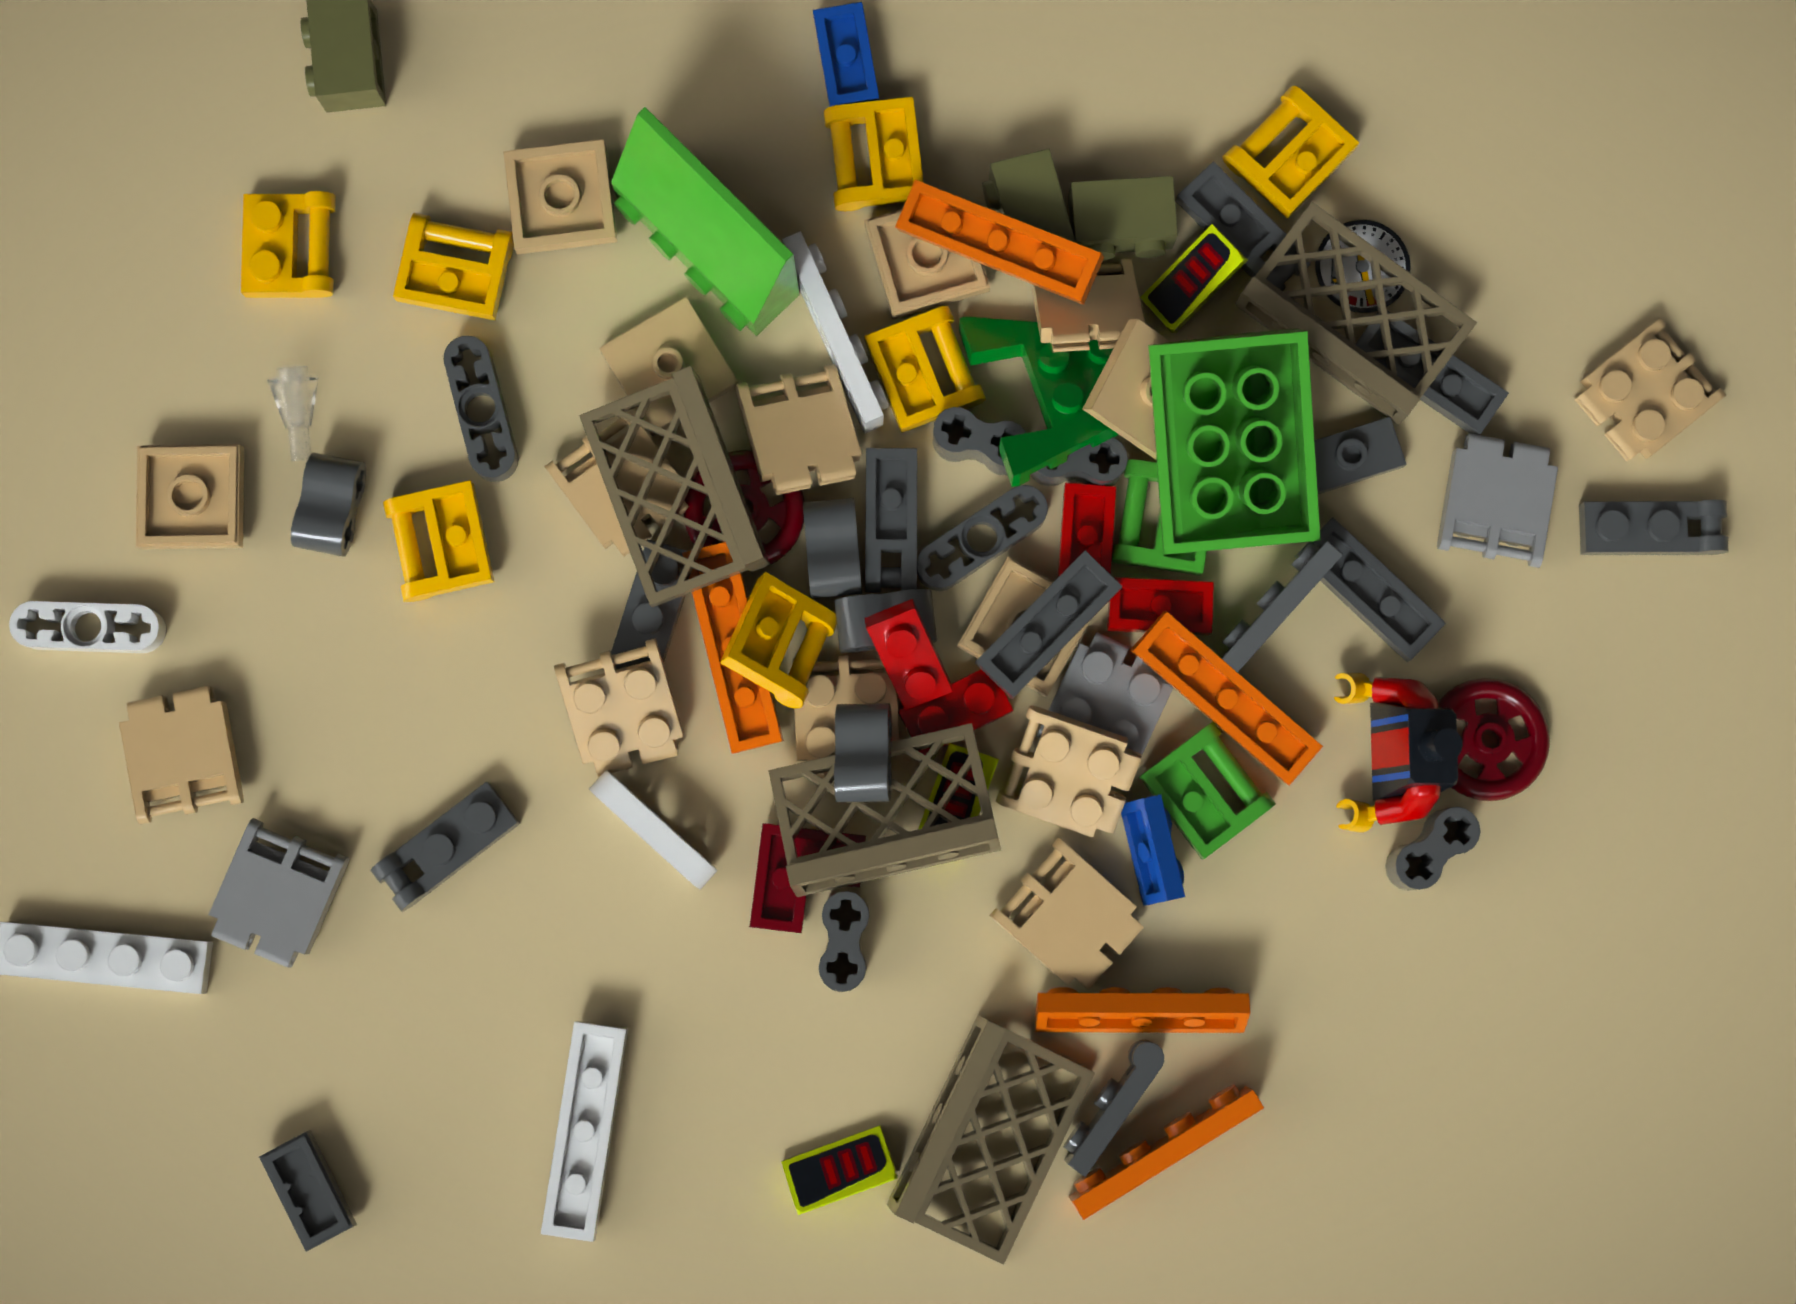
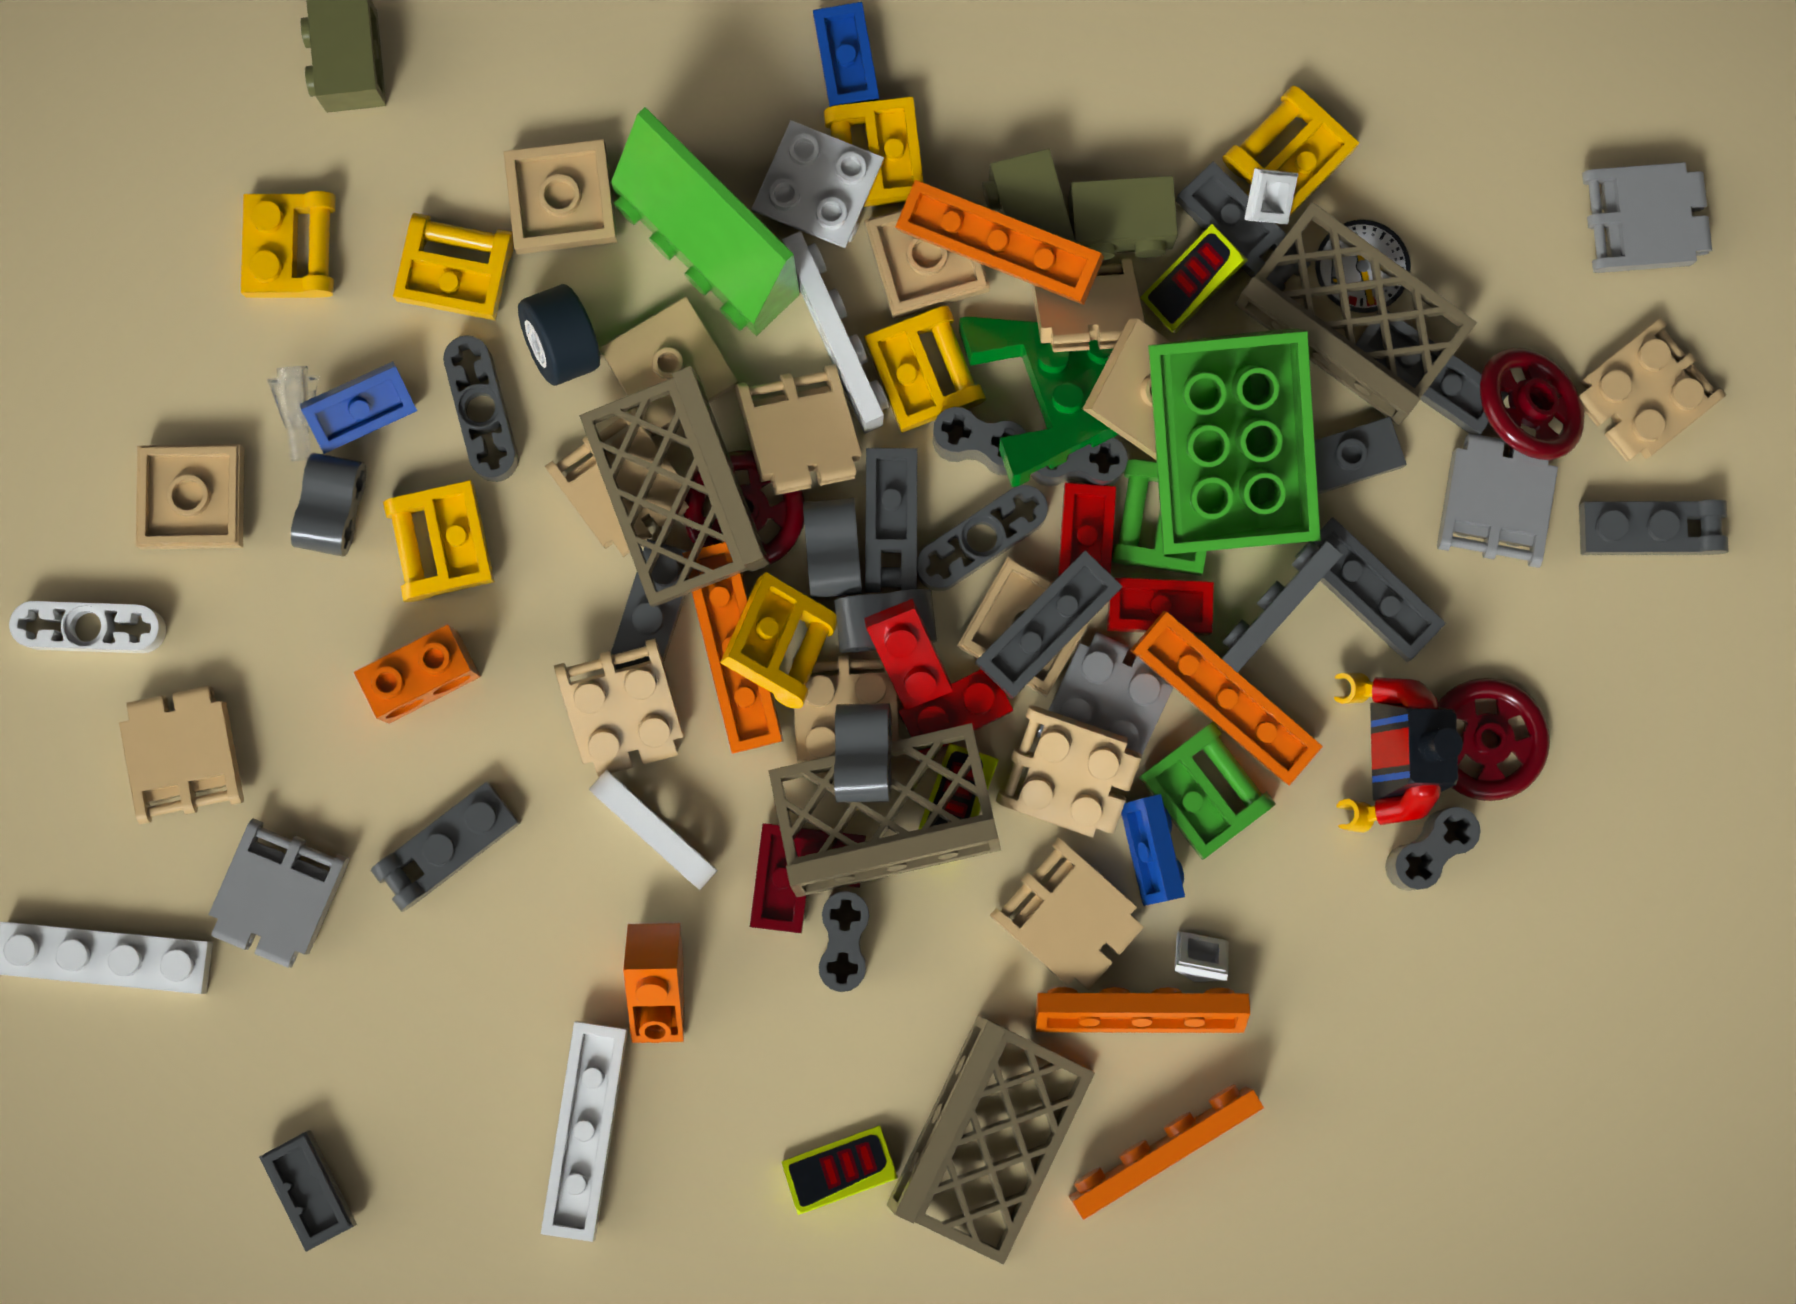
(358, 407): none -> blue plate
(417, 674): none -> orange brick
(559, 334): none -> black wheel
(654, 982): none -> orange slope
(818, 184): none -> white hinge
(1115, 1104): dark grey plate -> none
(1201, 957): none -> white slope
(1271, 196): none -> white slope
(1532, 402): none -> dark red plate
(1647, 217): none -> light grey plate

